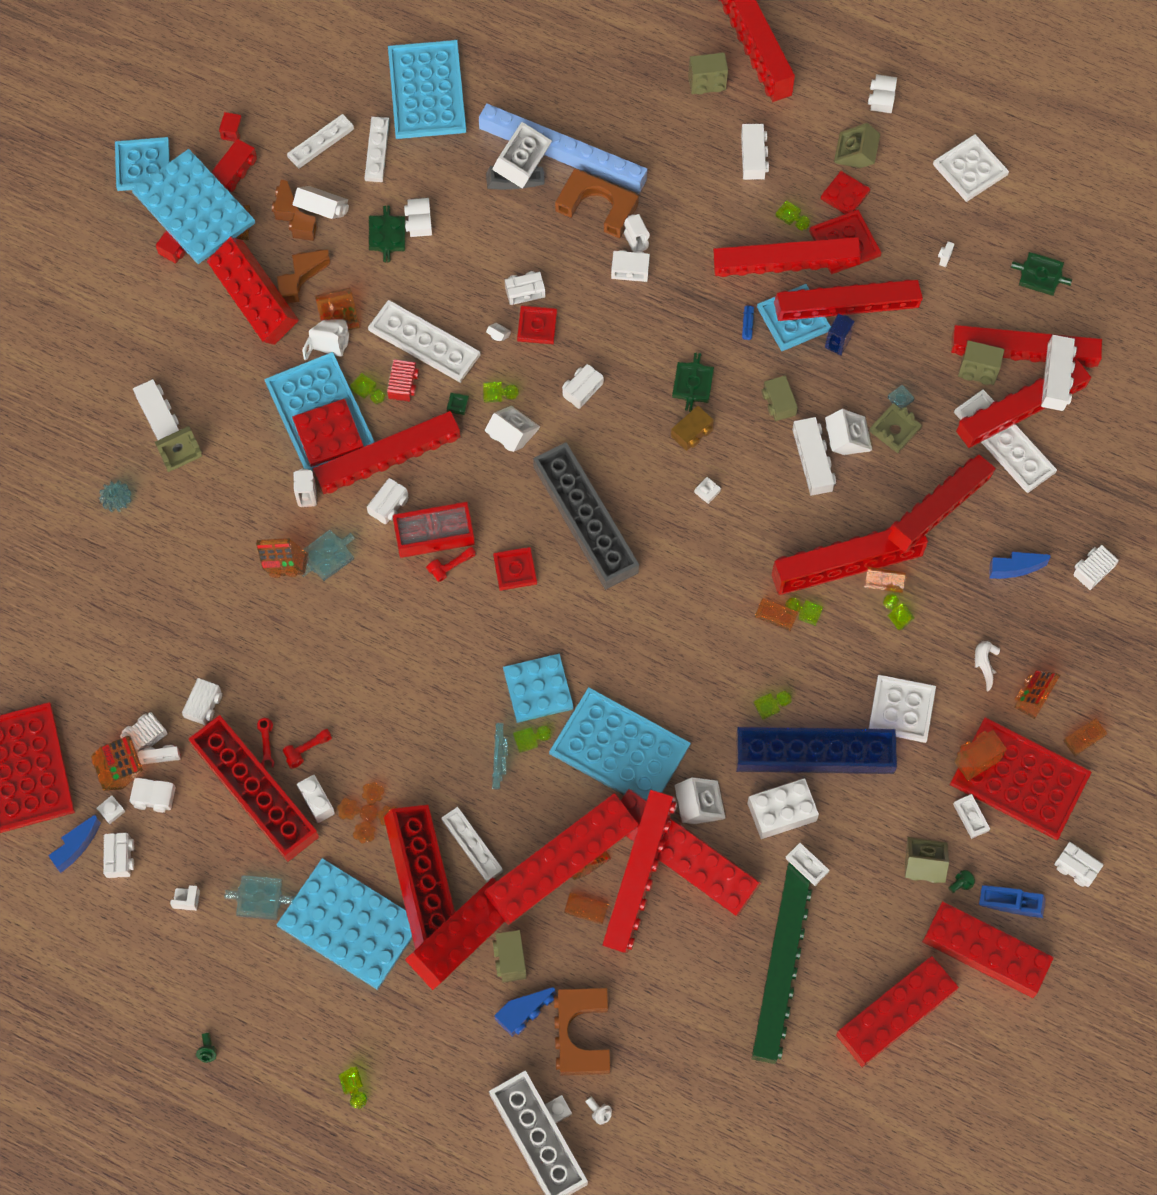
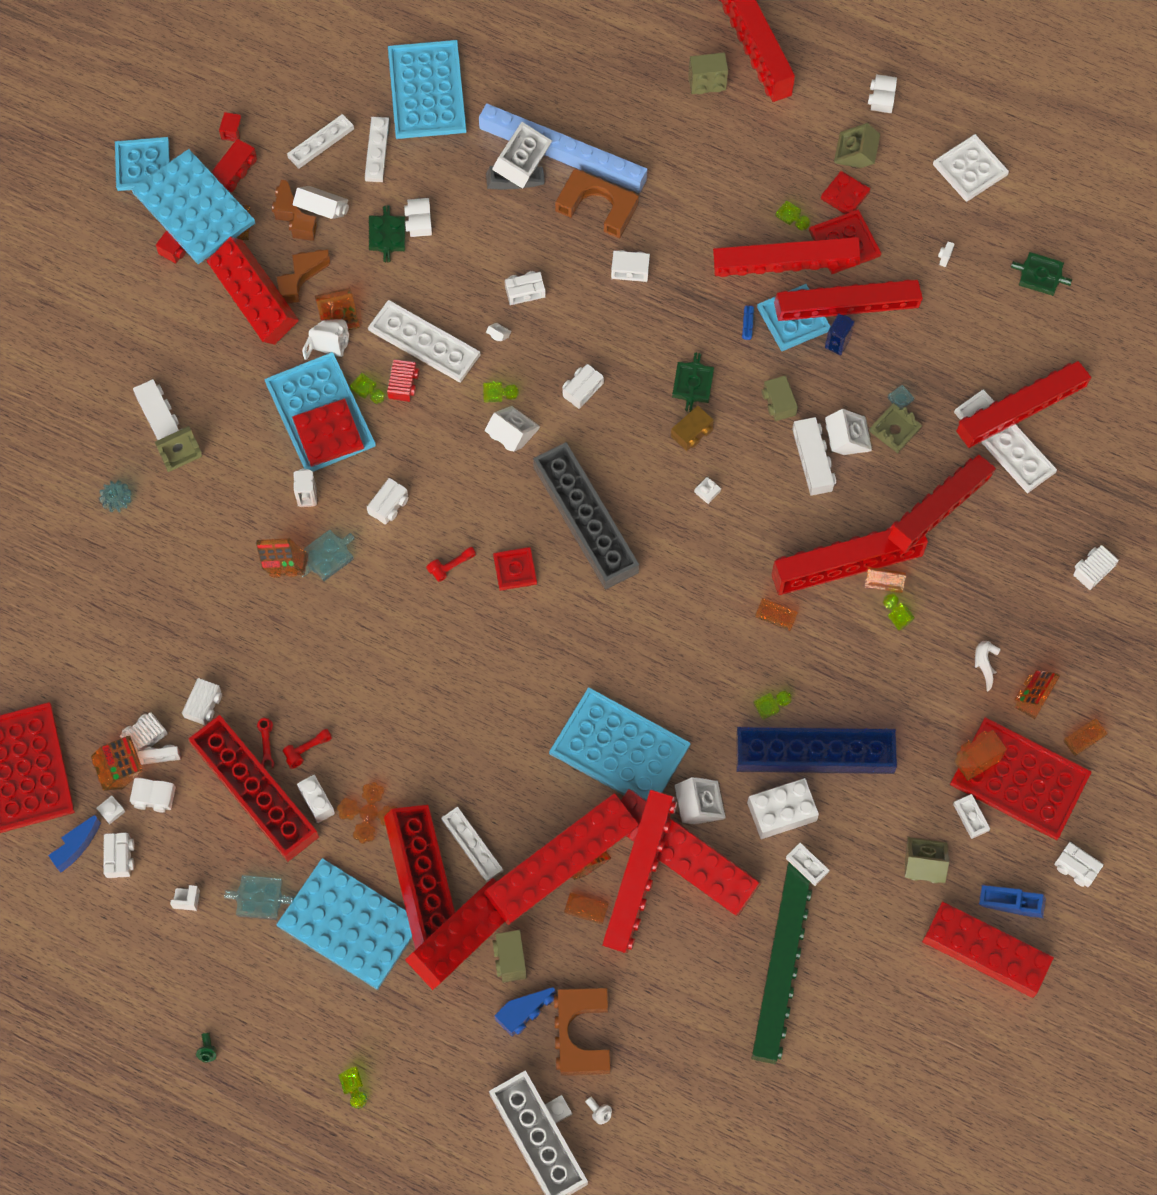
(386, 453): red brick -> none
(433, 529): brick -> none
(457, 403): dark green plate -> none
(500, 751): clear light blue plate -> none
(527, 739): clear neon green plate -> none
(537, 325): red plate -> none
(538, 688): medium azure plate -> none
(636, 233): white brick -> none
(754, 151): white brick -> none
(808, 613): clear neon green plate -> none
(897, 1011): red brick -> none
(902, 707): white plate -> none
(964, 880): dark green plate -> none
(981, 363): olive brick -> none
(1017, 565): blue slope -> none
(1024, 345): red brick -> none
(1058, 373): white brick -> none

